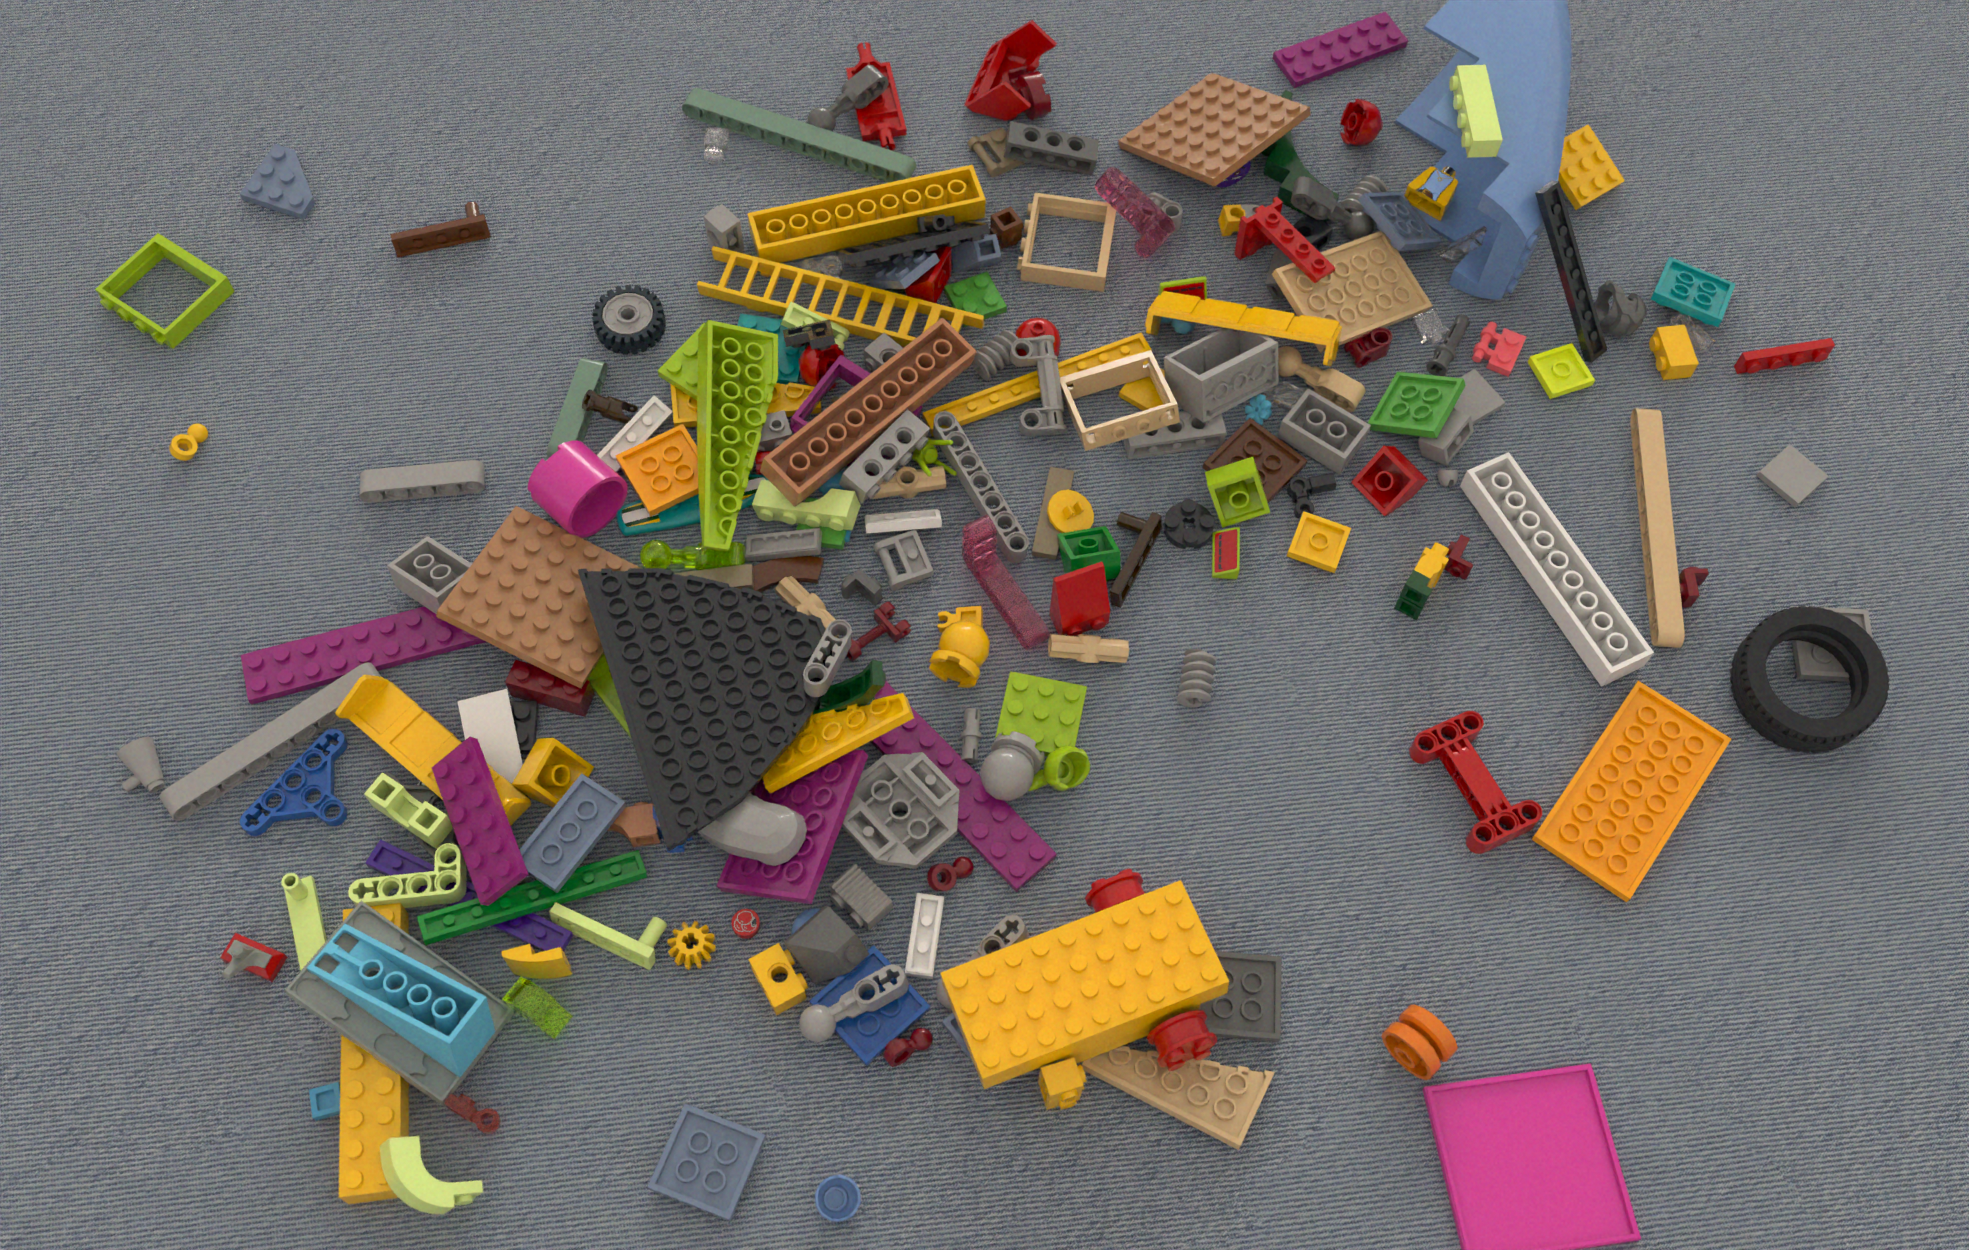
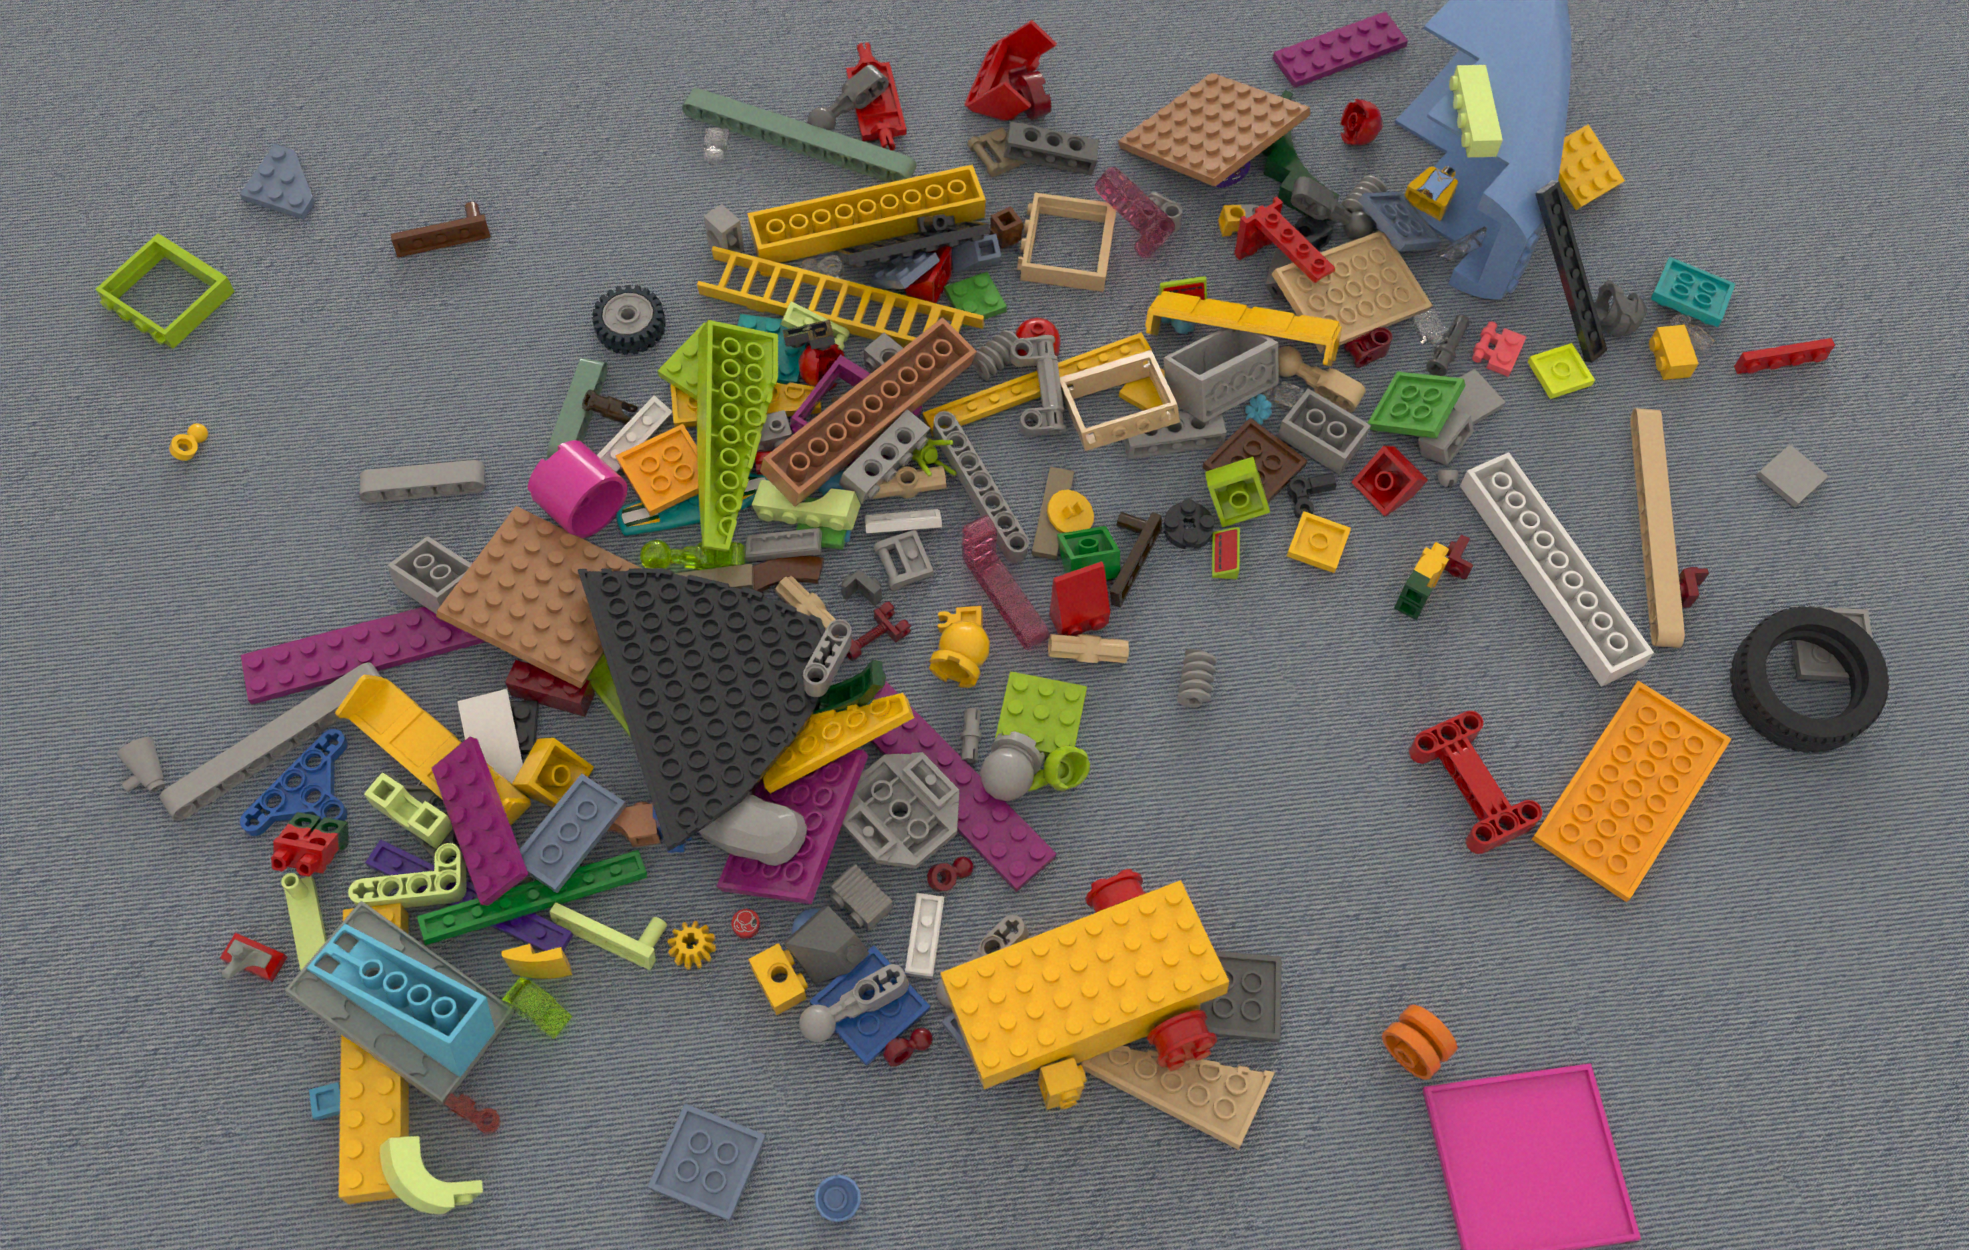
(309, 846): none -> red hips

